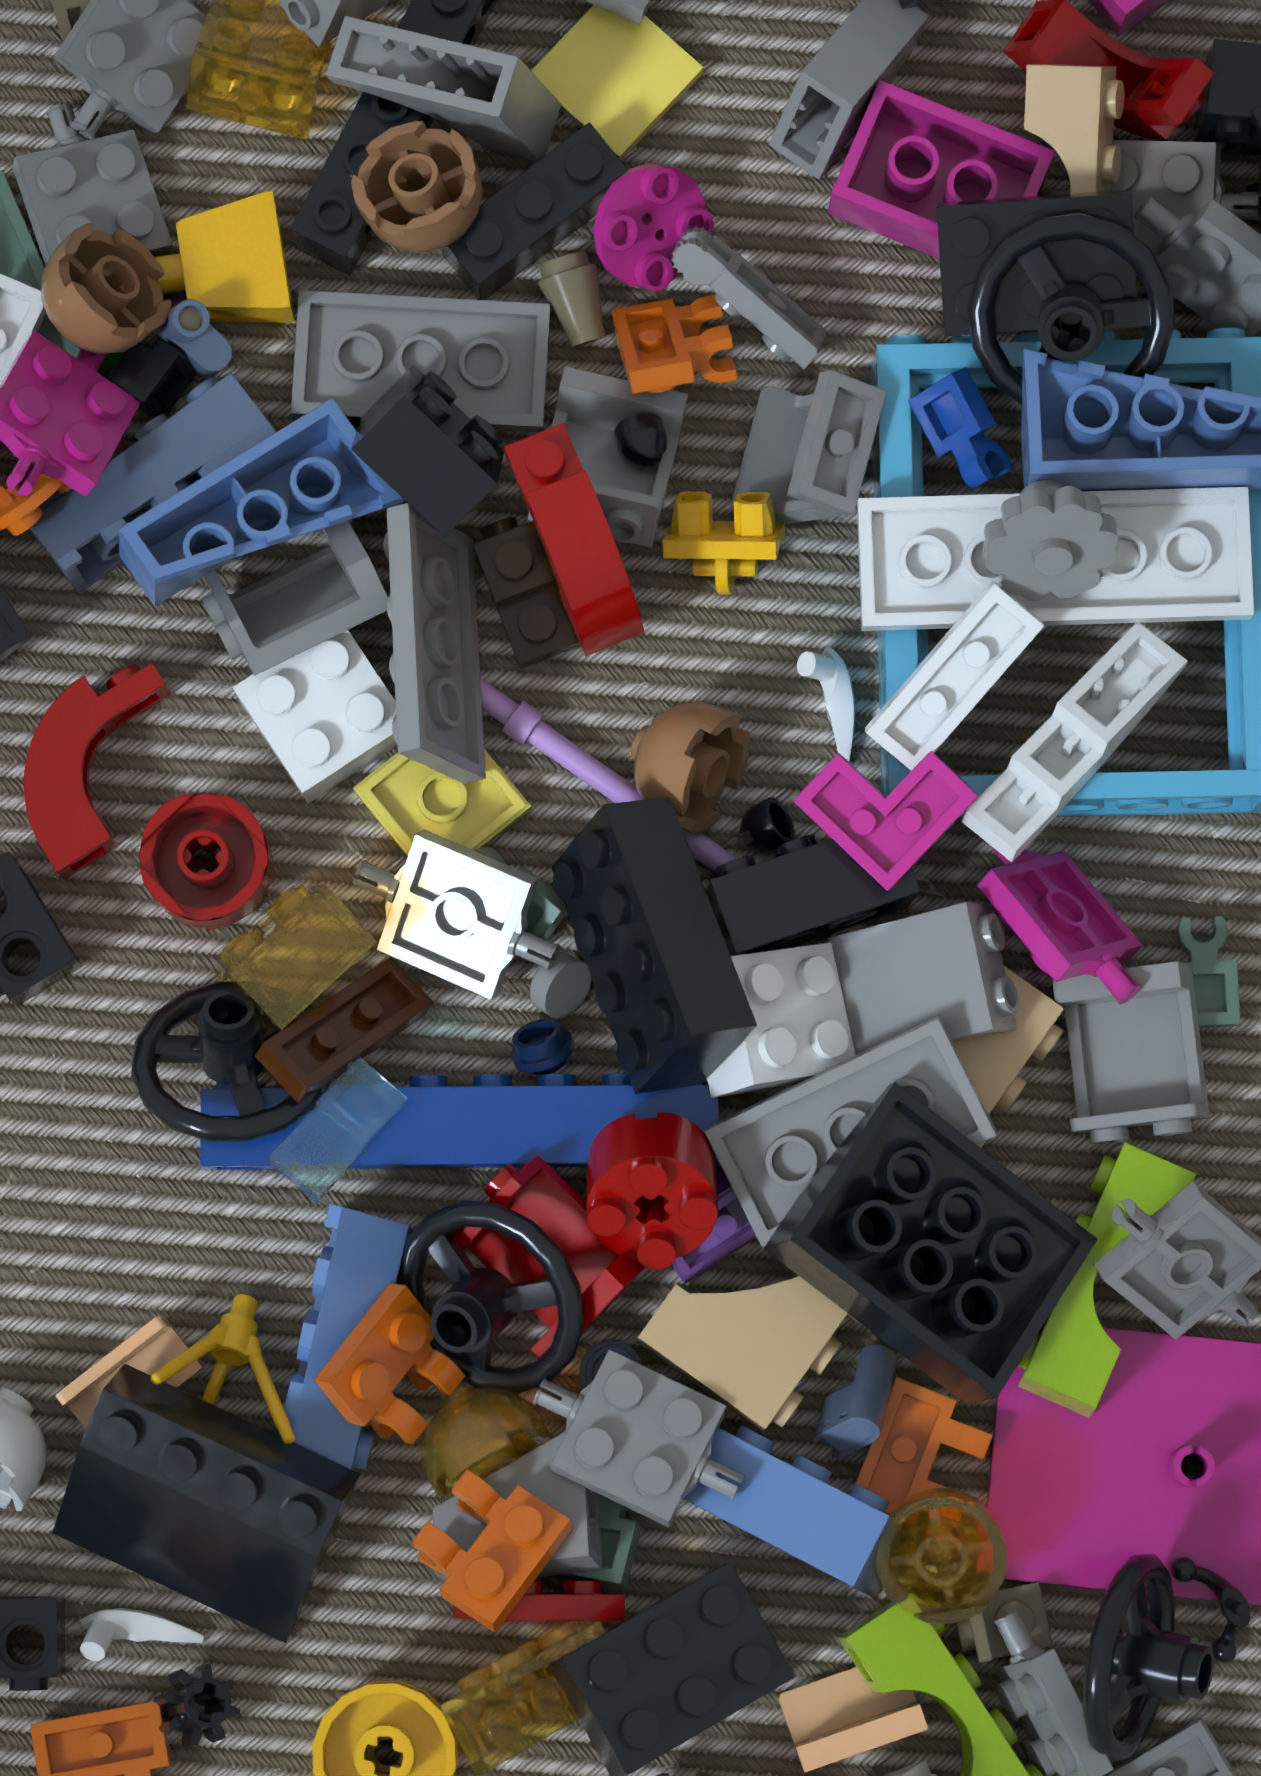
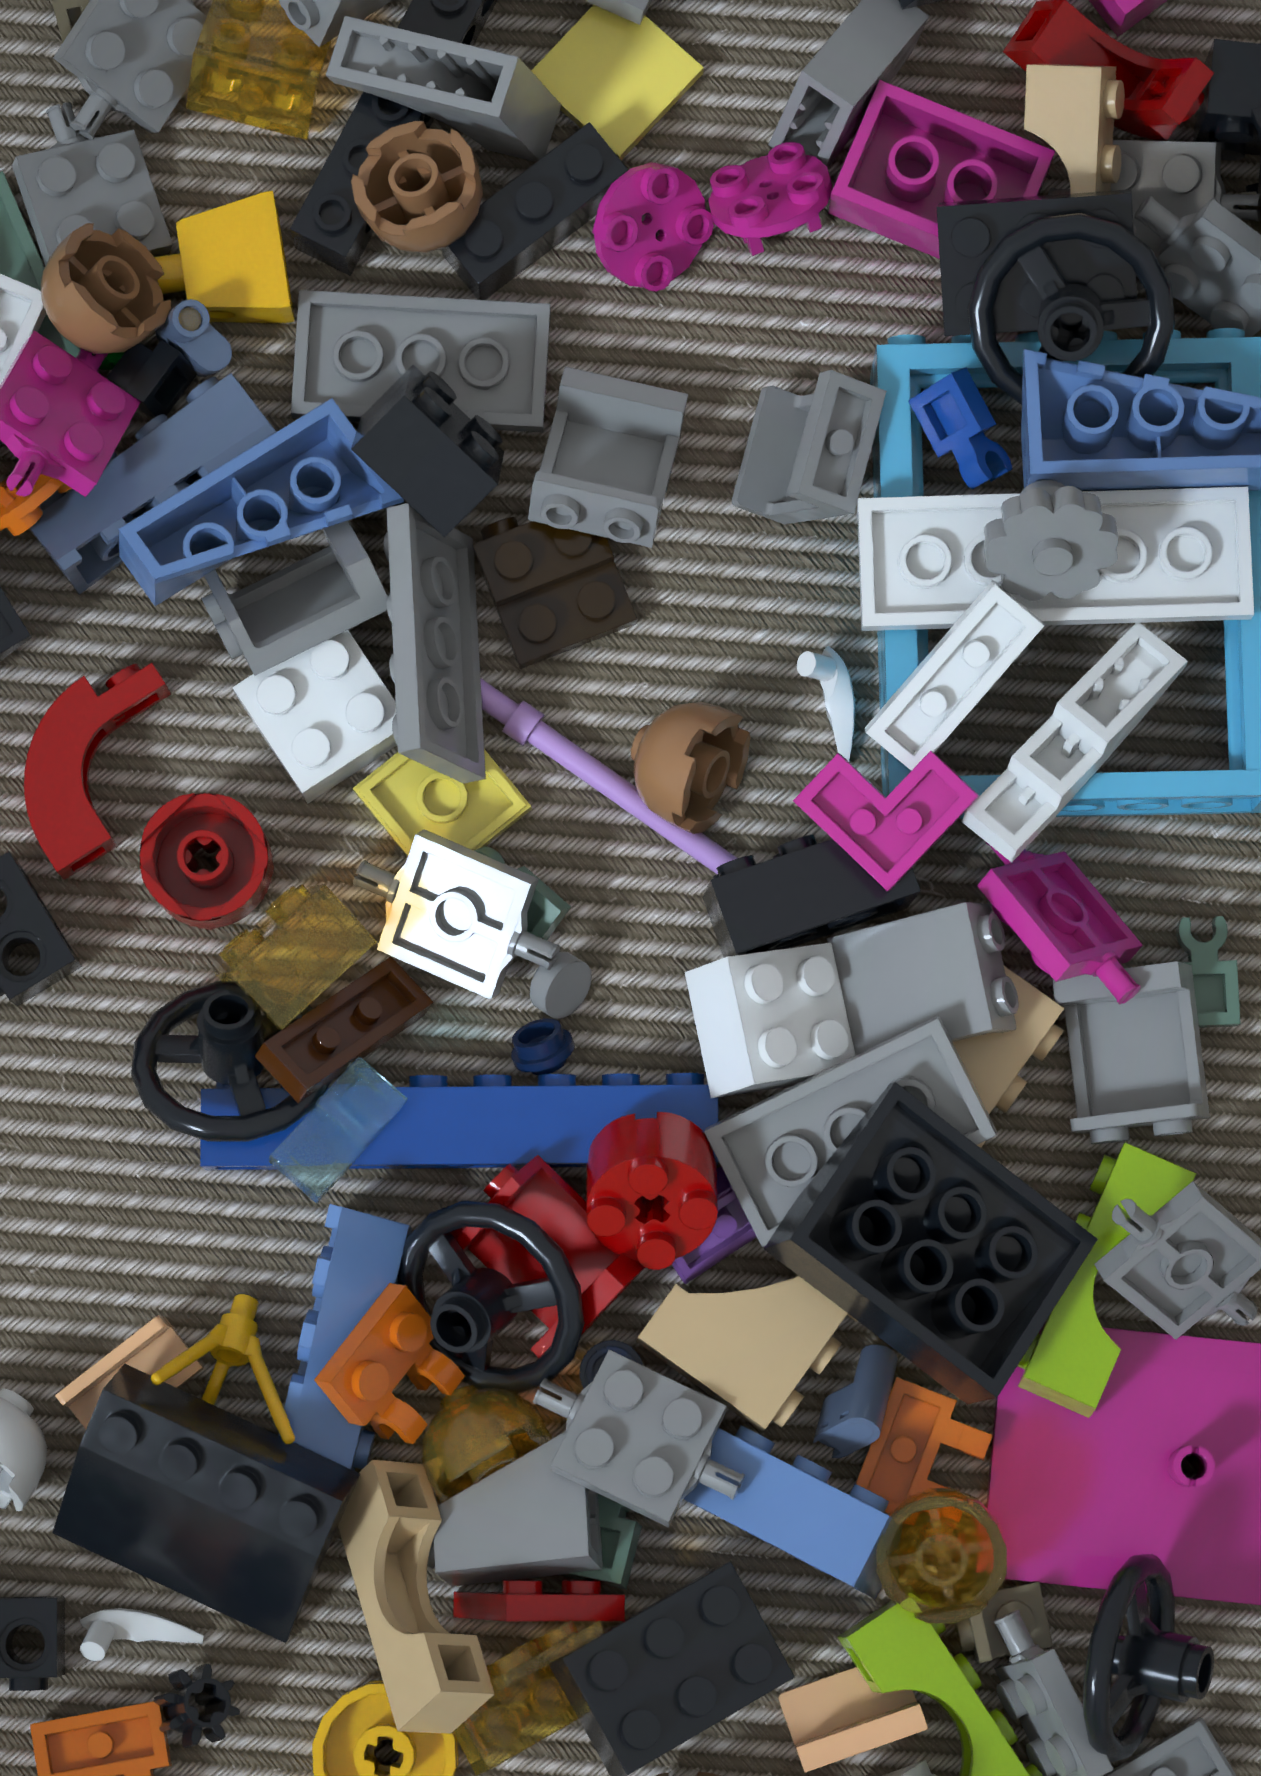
(387, 1534): none -> tan arch
(504, 1558): orange plate -> none
(574, 296): dark tan cone -> none
(576, 539): red arch -> none
(641, 440): black hinge -> none
(652, 945): black brick -> none
(667, 344): orange plate -> none
(724, 547): yellow hips -> none
(748, 295): light grey hinge -> none
(768, 825): black hinge -> none
(770, 195): none -> dark pink plate
(1231, 1602): black piece -> none

